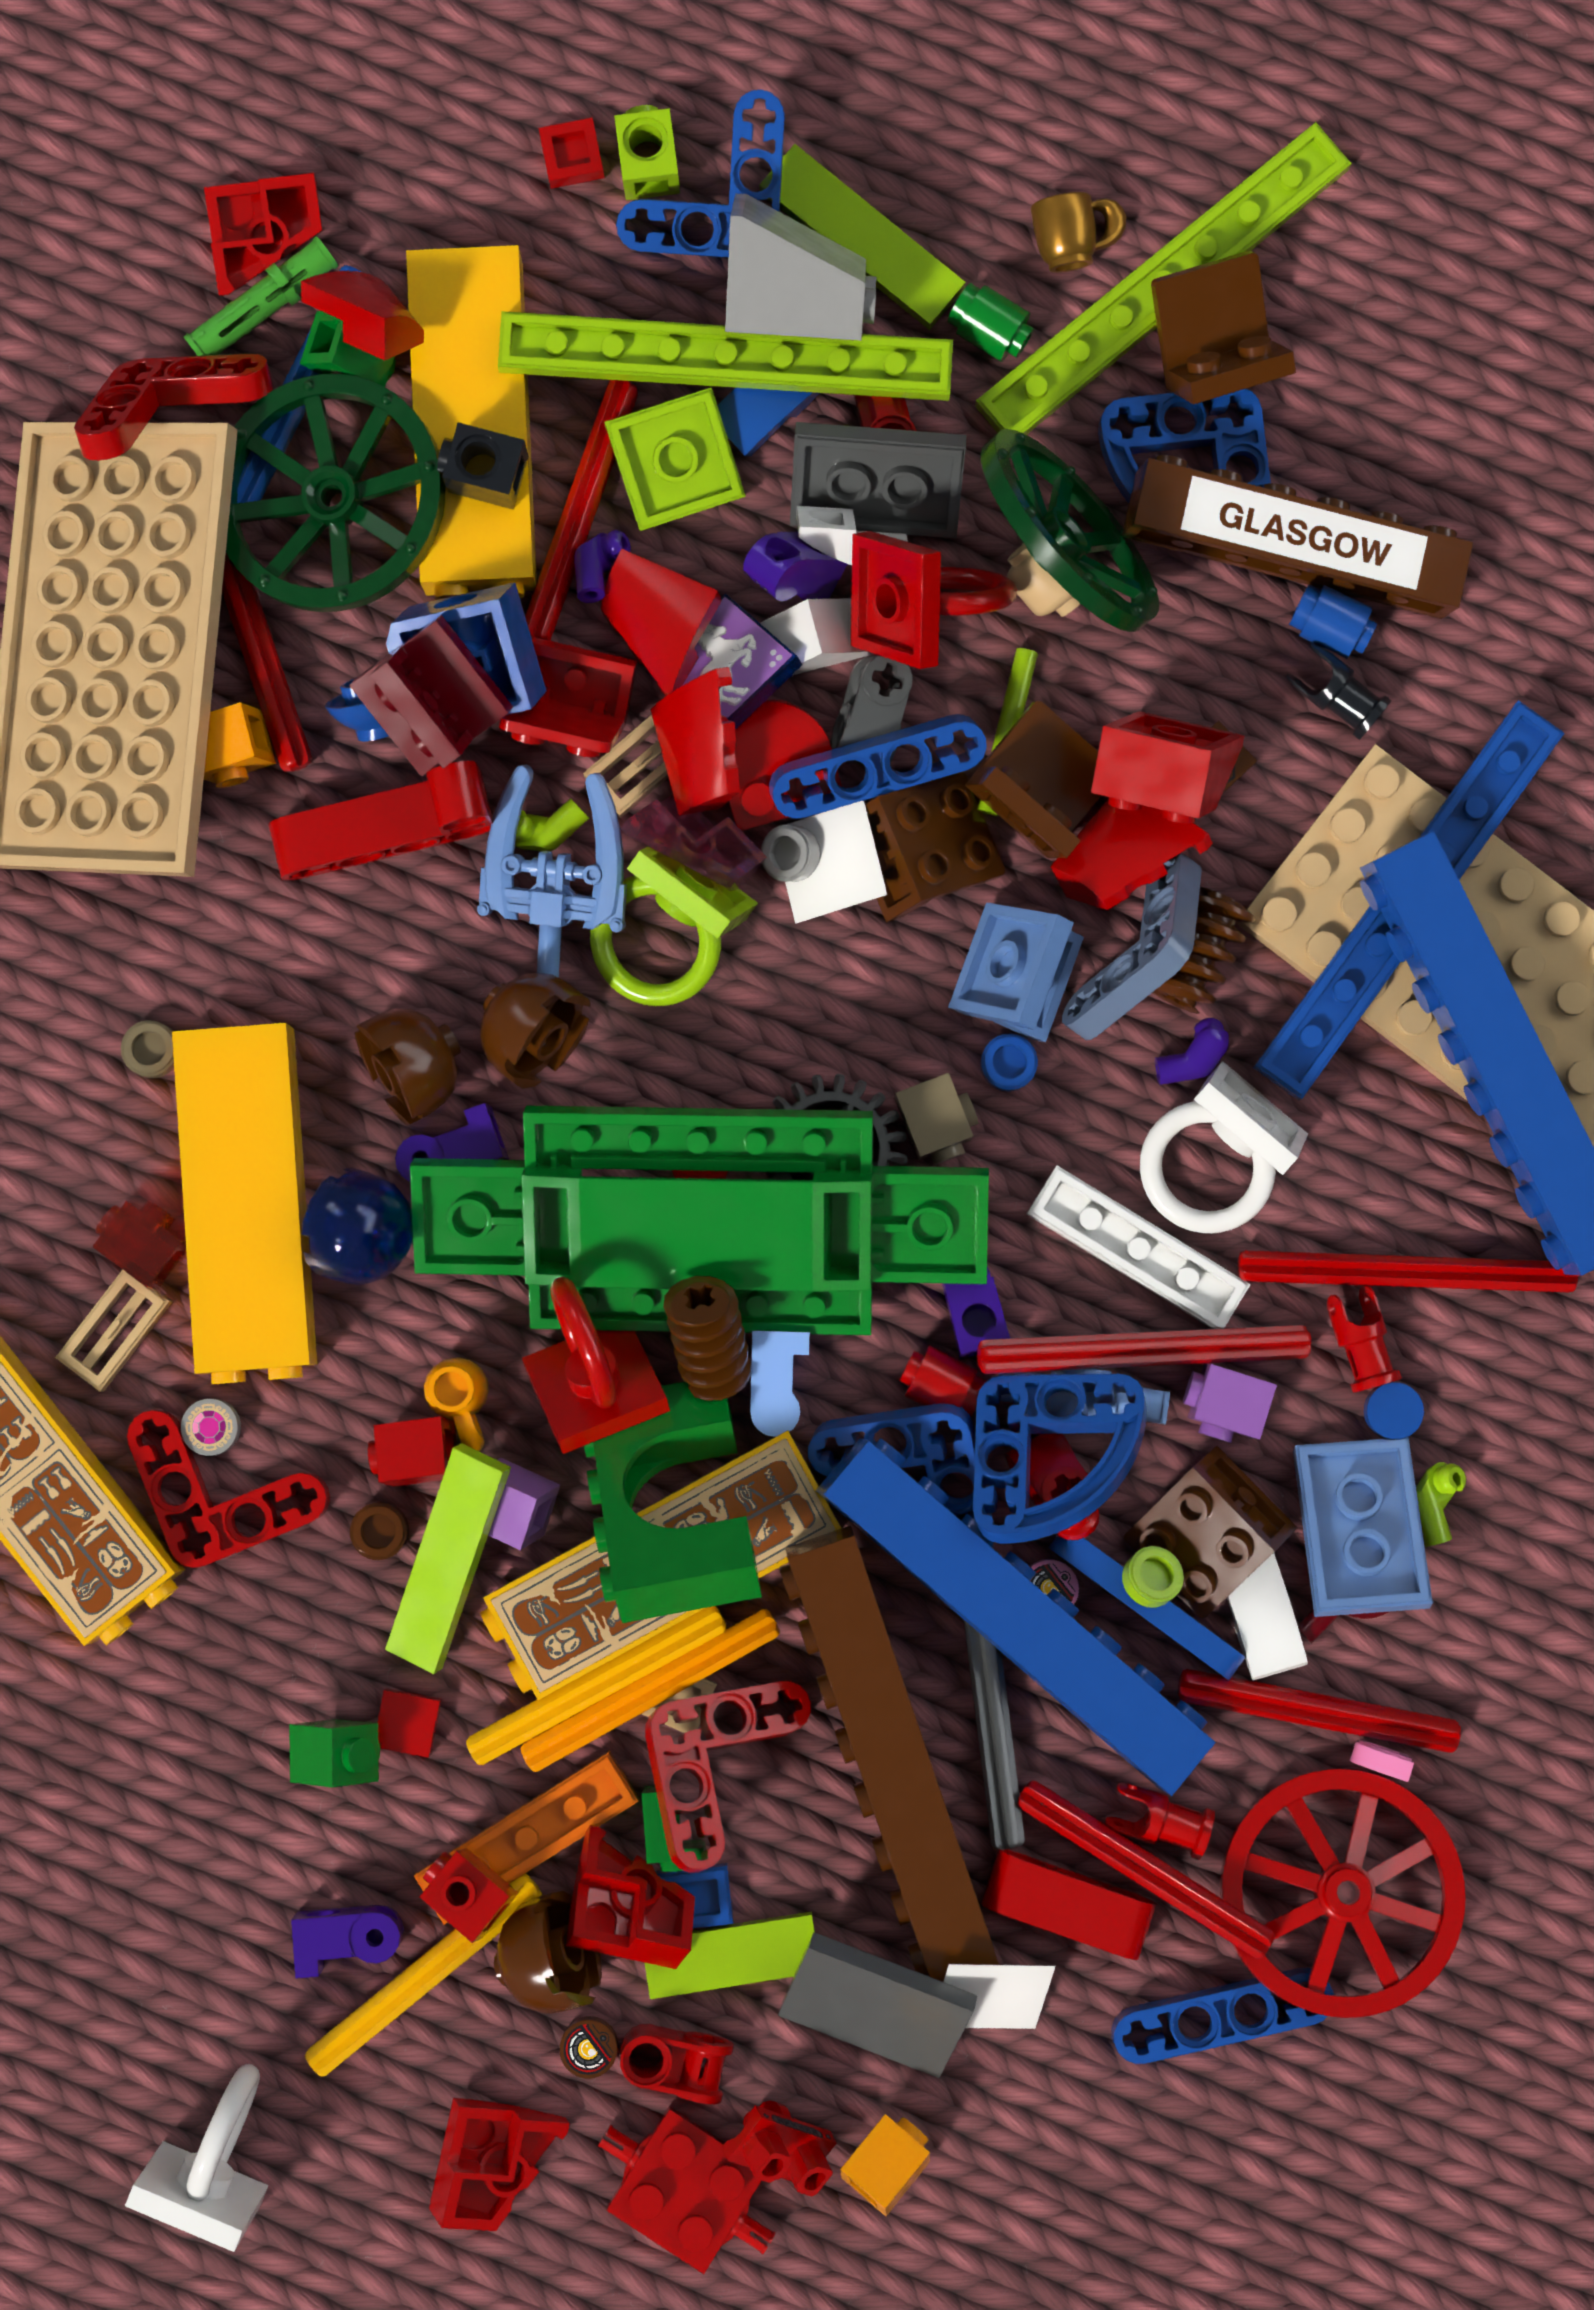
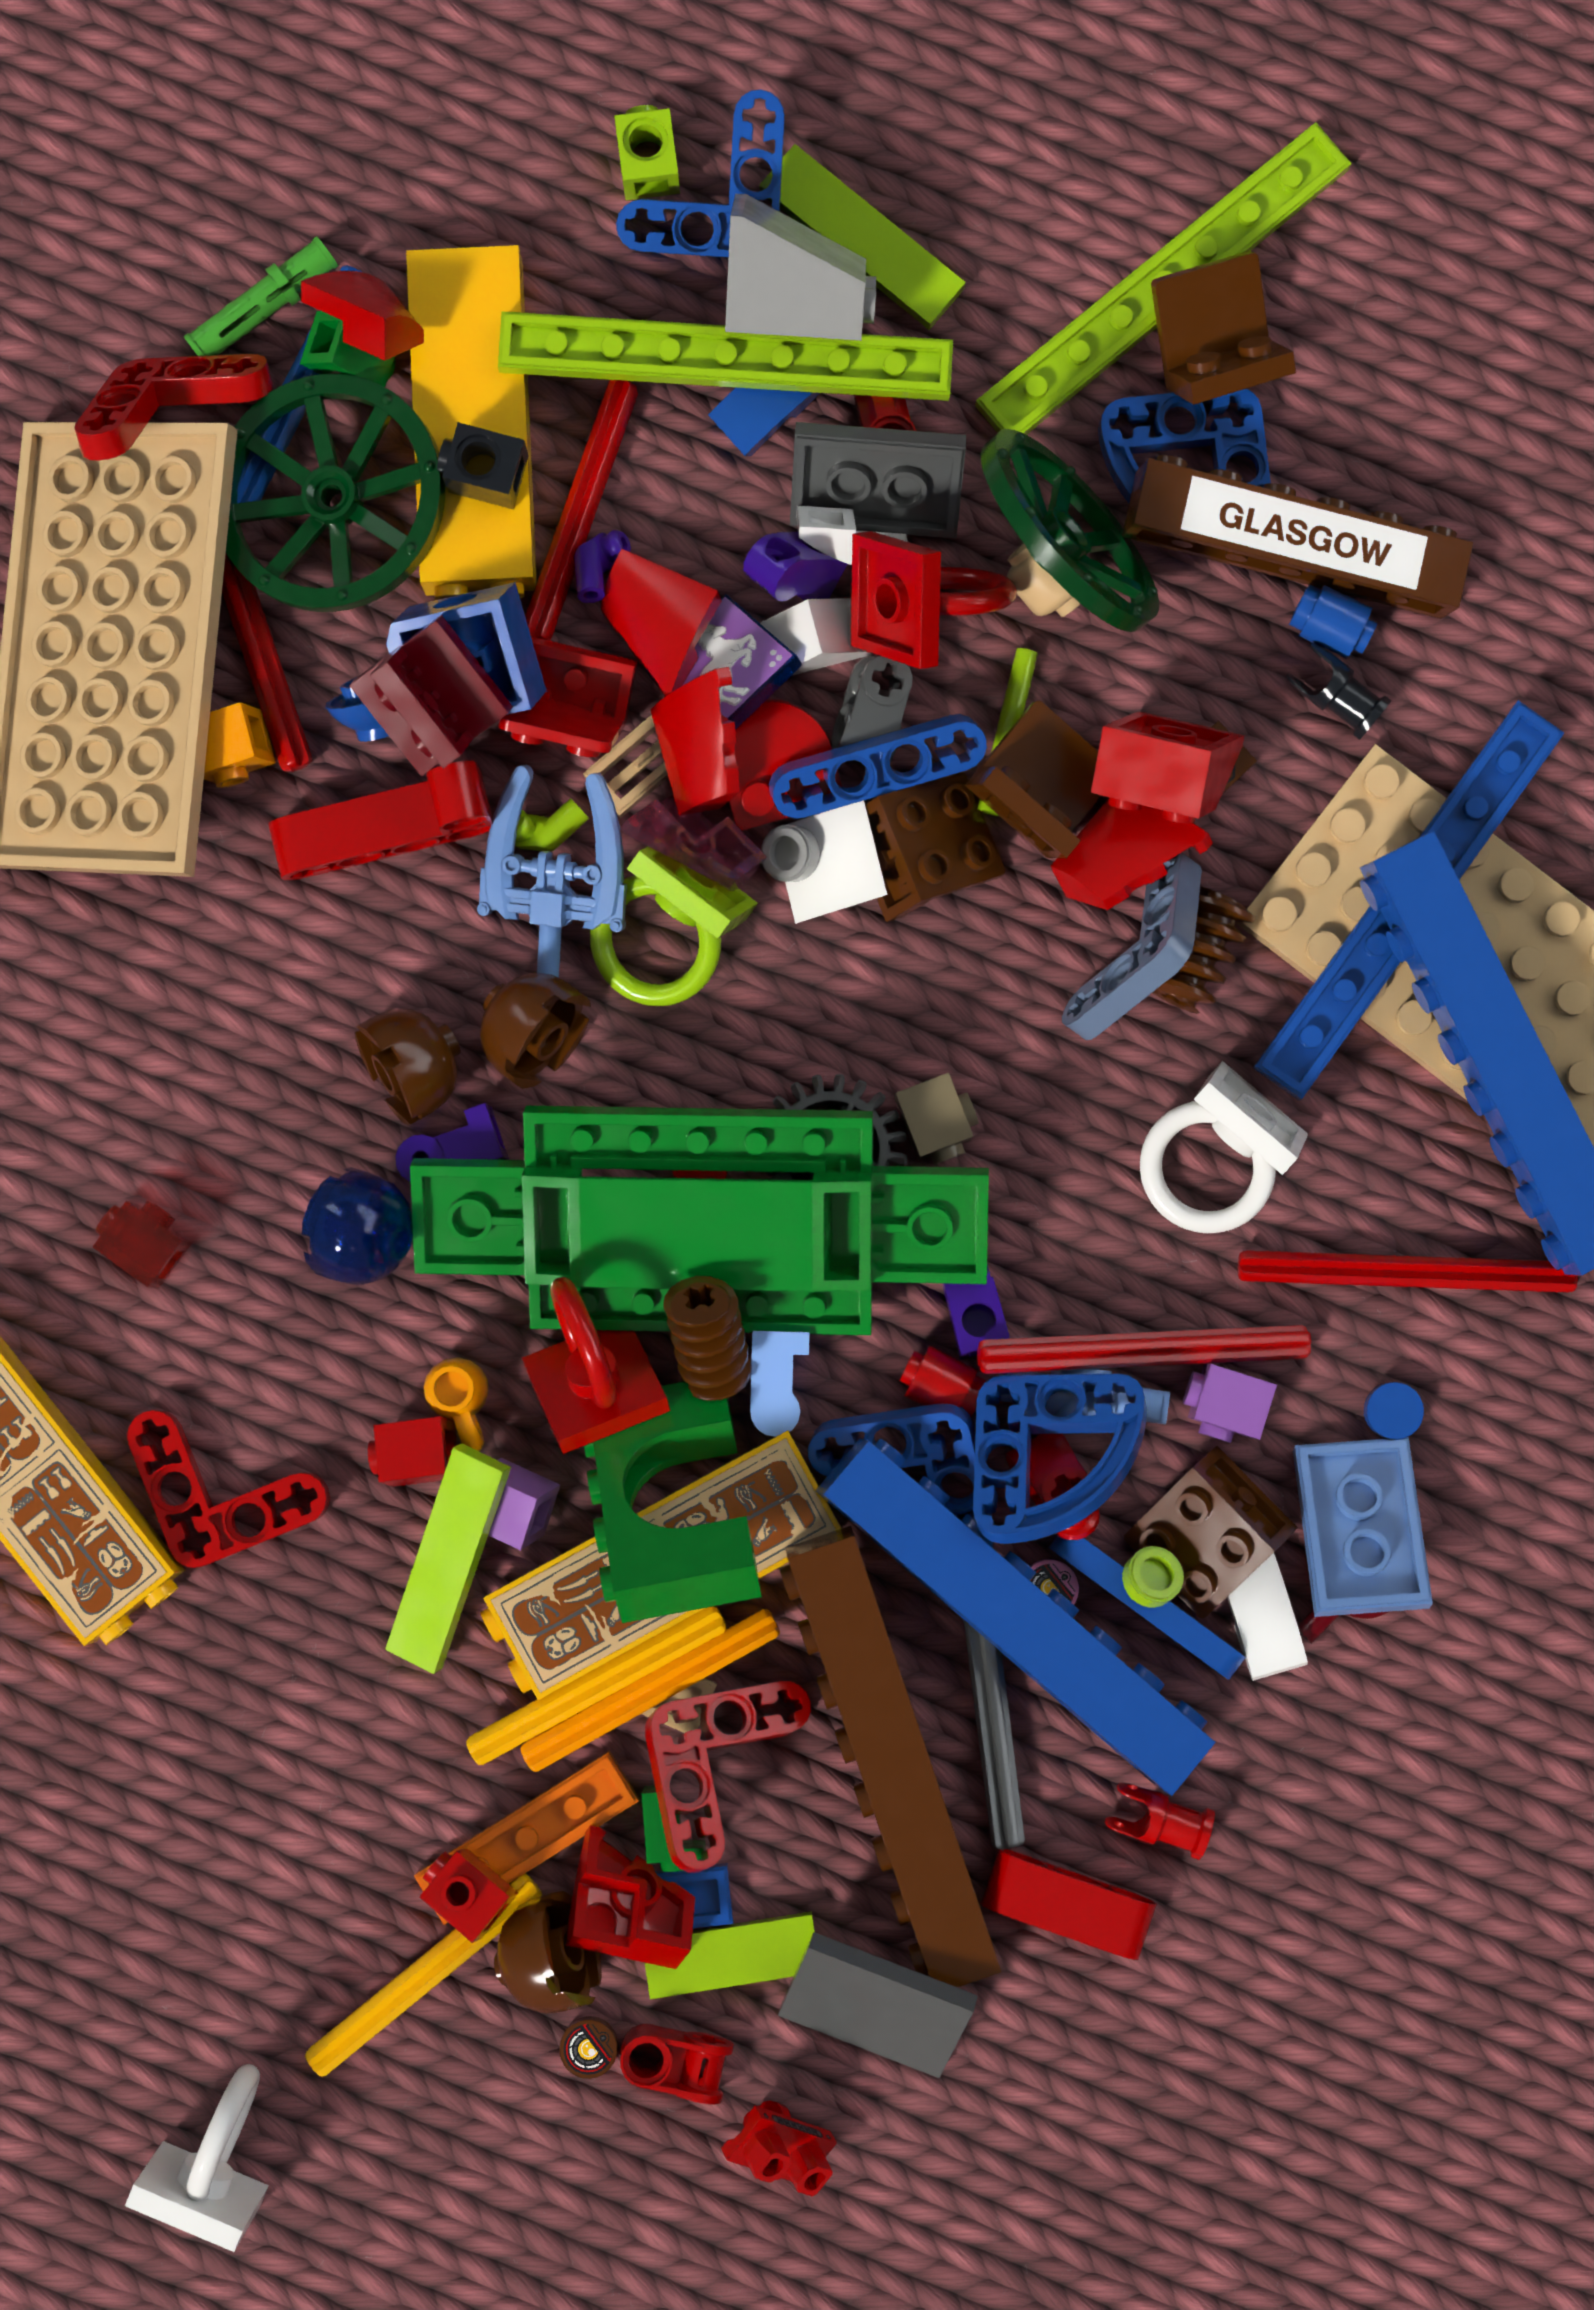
(130, 1344): tan tile -> none
(148, 1049): dark tan tile -> none
(210, 1427): tile -> none
(244, 1201): yellow brick -> none
(259, 225): red slope -> none
(334, 1753): green brick -> none
(346, 1932): dark purple leg -> none
(379, 1531): reddish brown tile -> none
(408, 1722): red tile -> none
(488, 2160): red slope -> none
(571, 153): red tile -> none
(675, 459): lime tile -> none
(684, 2191): red plate -> none
(887, 2163): light orange brick -> none
(991, 322): green brick -> none
(1006, 1993): white sticker -> none
(1009, 1062): blue tile -> none
(1017, 969): medium blue bracket -> none
(1067, 229): pearl gold piece -> none
(1138, 1249): white tile -> none
(1146, 1869): red axle -> none
(1200, 1058): dark purple arm -> none
(1223, 2026): blue beam -> none
(1319, 1710): red axle -> none
(1325, 1884): red wheel -> none
(1363, 1342): red piece -> none
(1382, 1760): bright pink tile -> none
(1433, 1495): lime arm -> none

